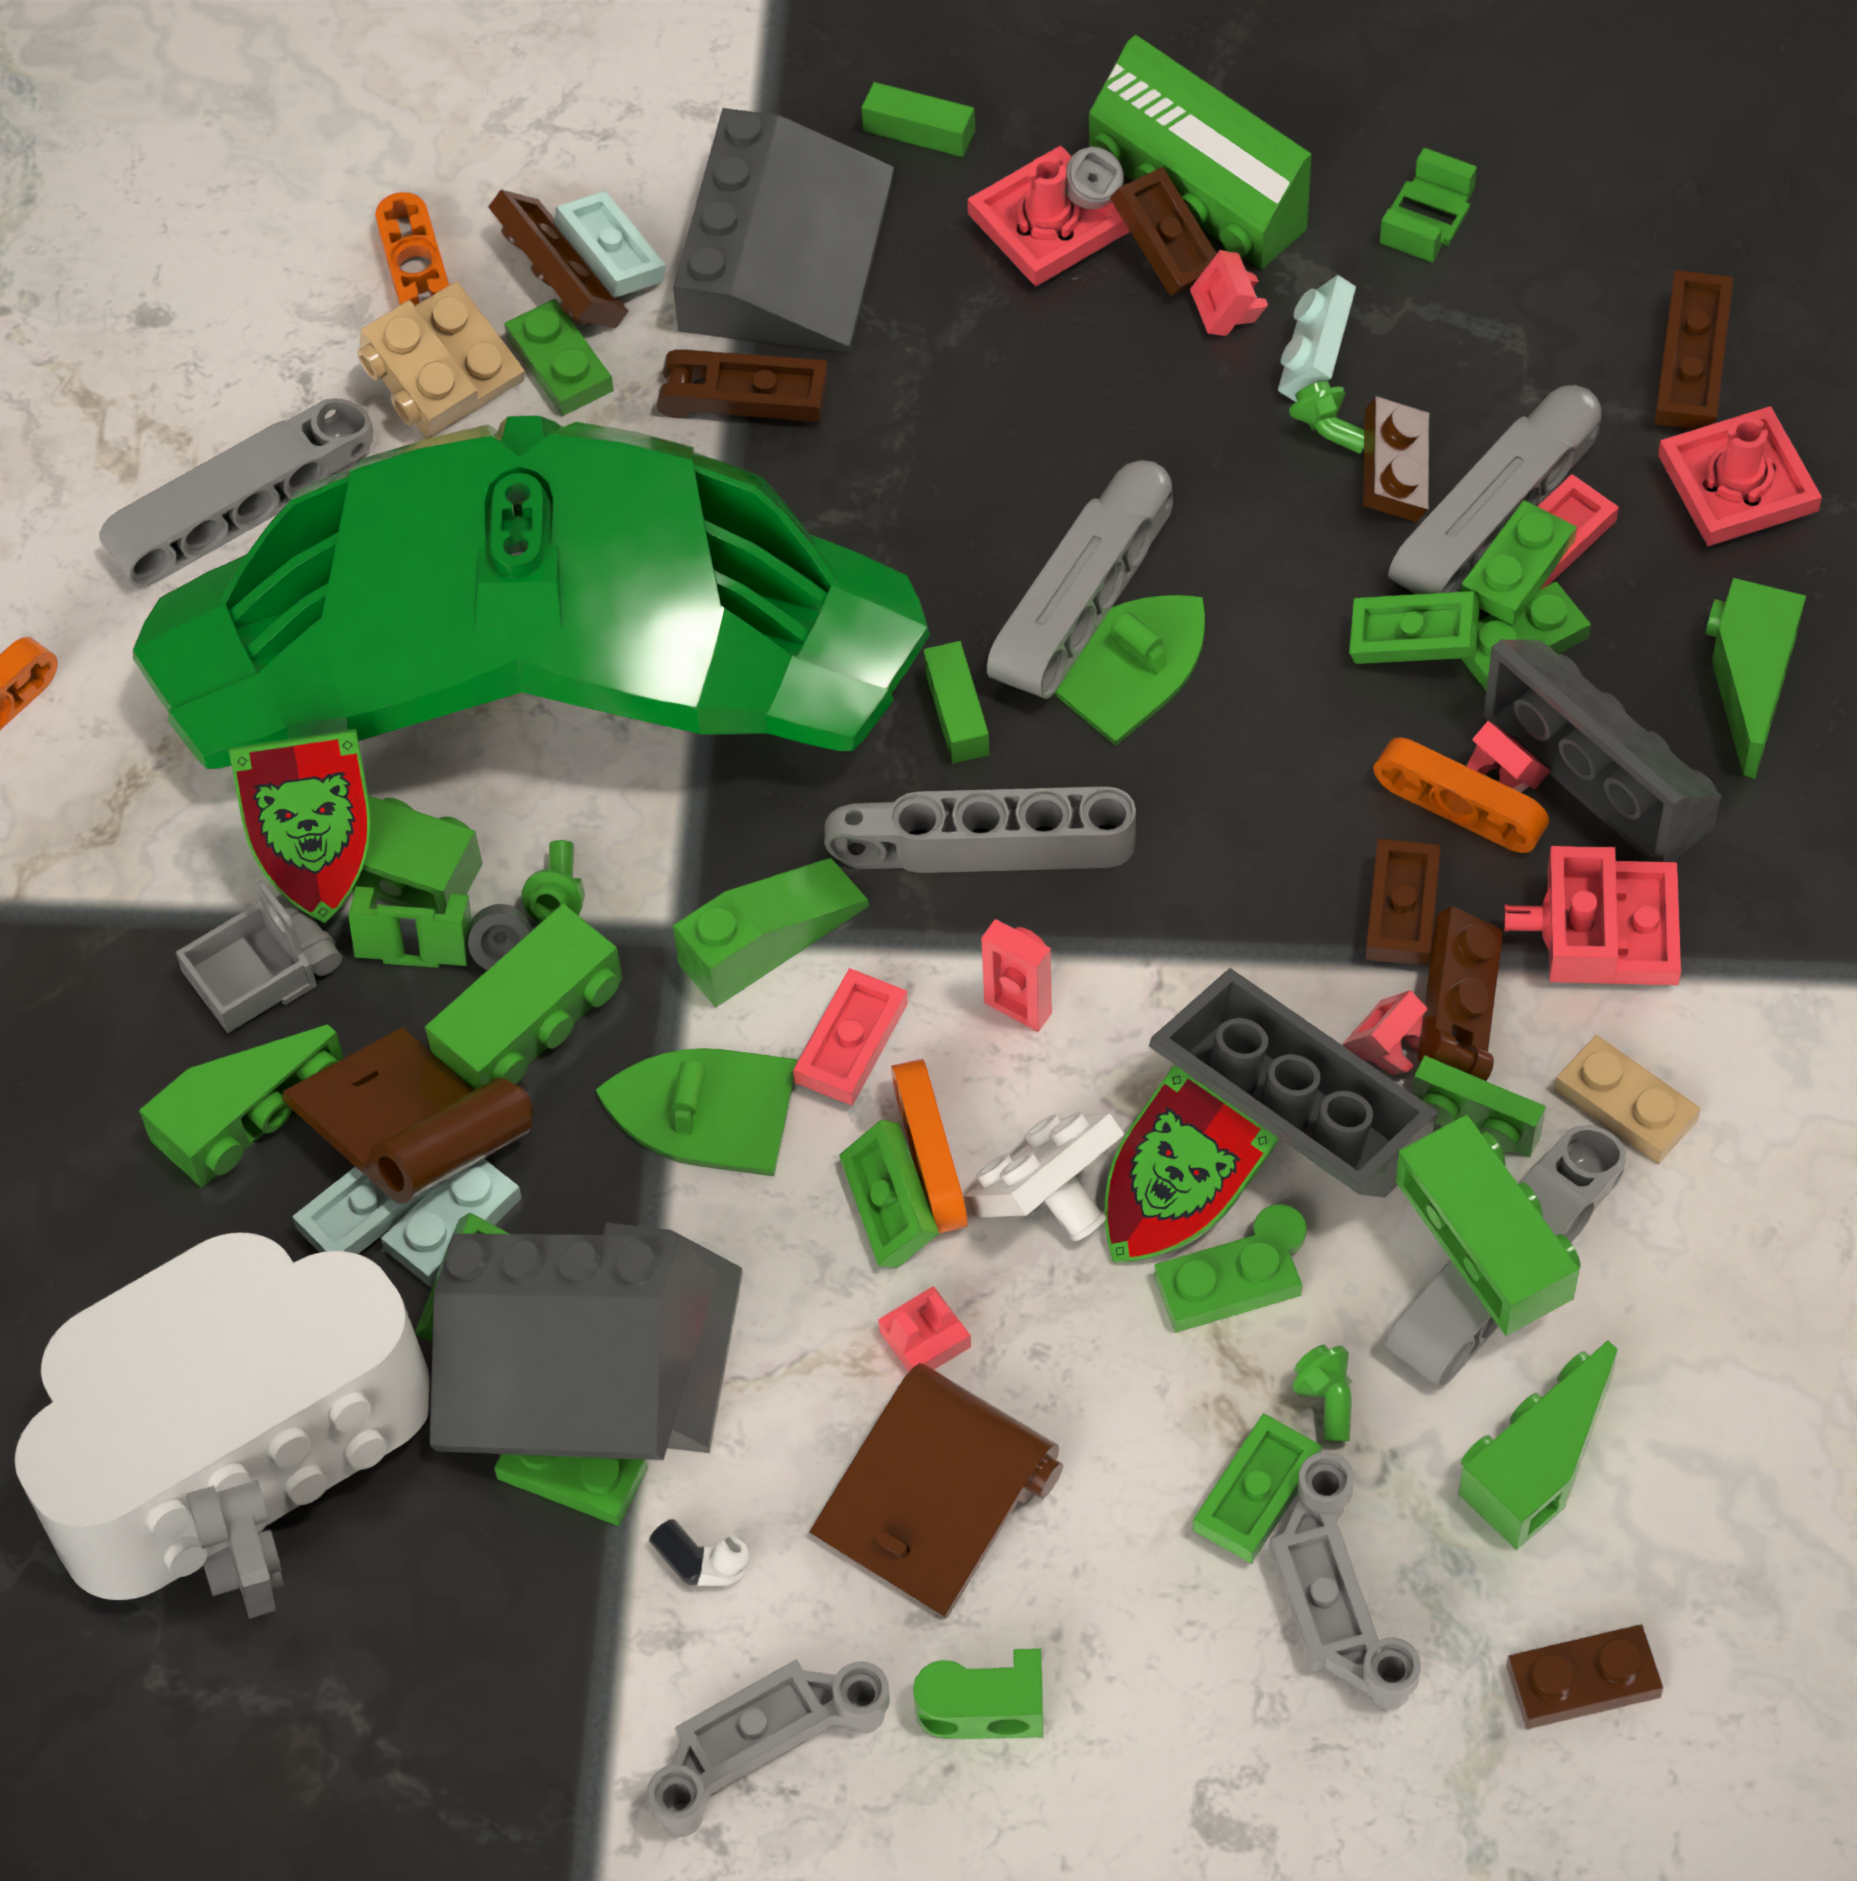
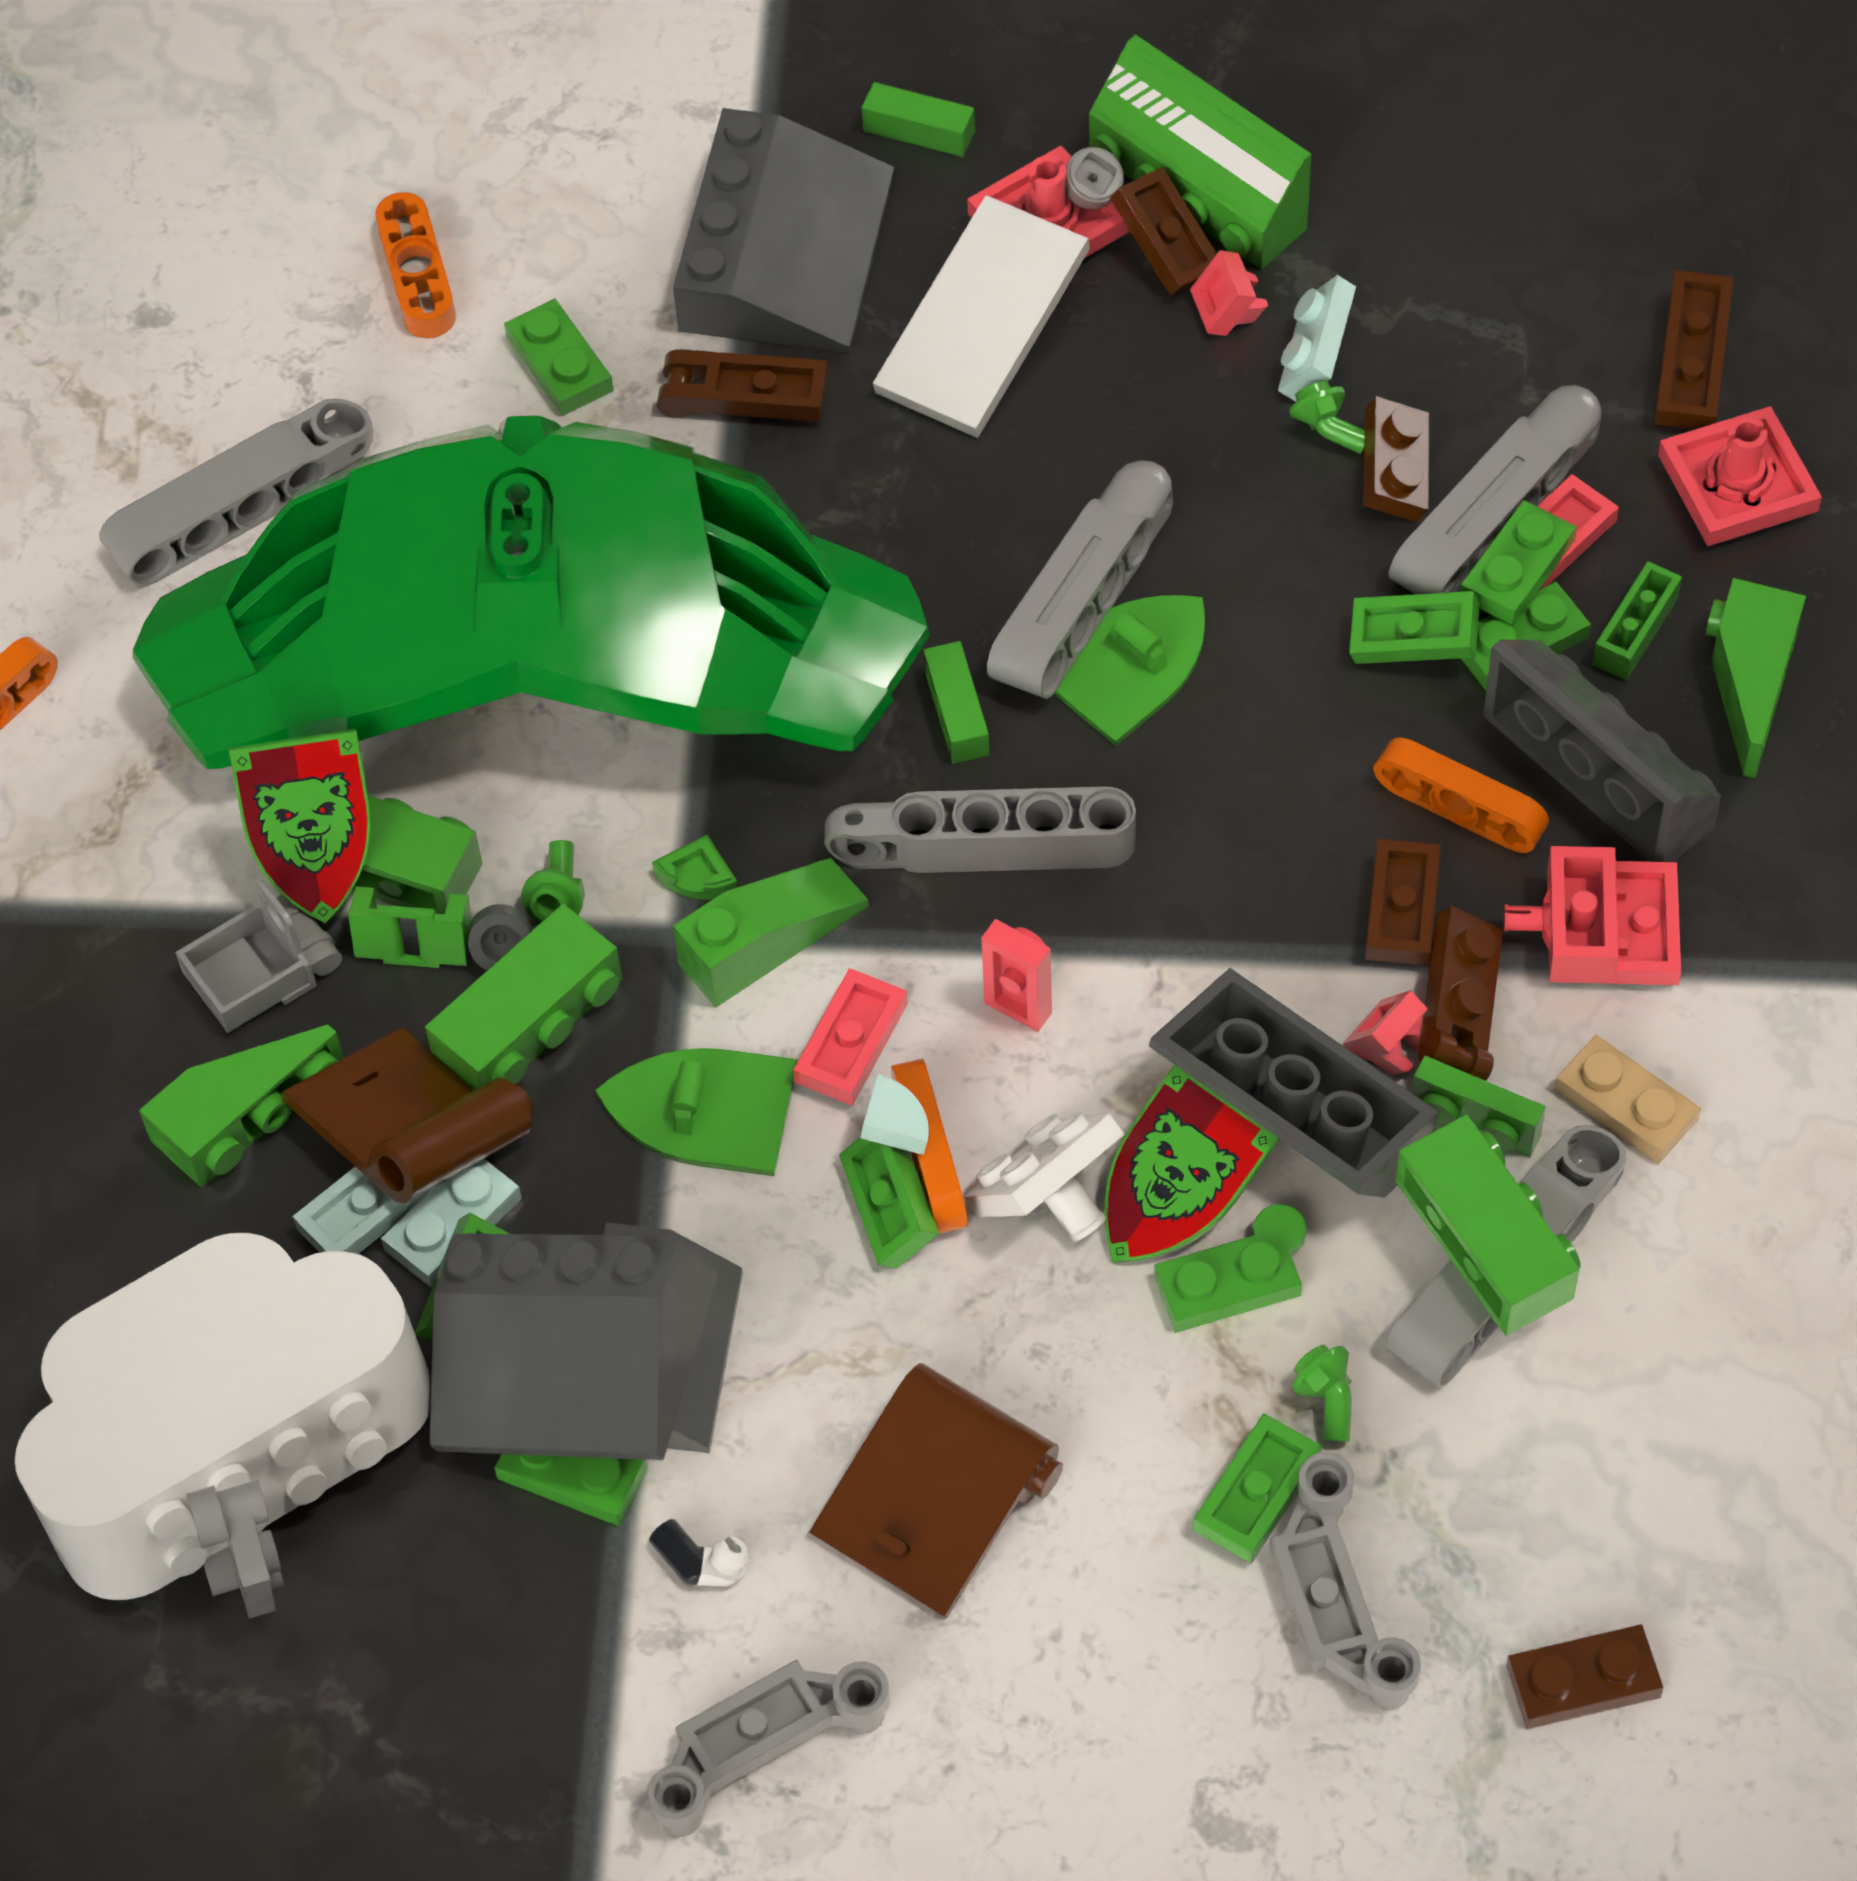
(438, 359): tan plate -> none
(555, 261): reddish brown plate -> none
(609, 244): light aqua plate -> none
(695, 871): none -> bright green tile
(895, 1117): none -> light aqua tile
(924, 1331): coral tile -> none
(981, 316): none -> white tile
(981, 1700): bright green leg -> none
(1440, 184): bright green piece -> none
(1500, 750): coral tile -> none
(1532, 1465): bright green slope -> none
(1637, 621): none -> bright green piece

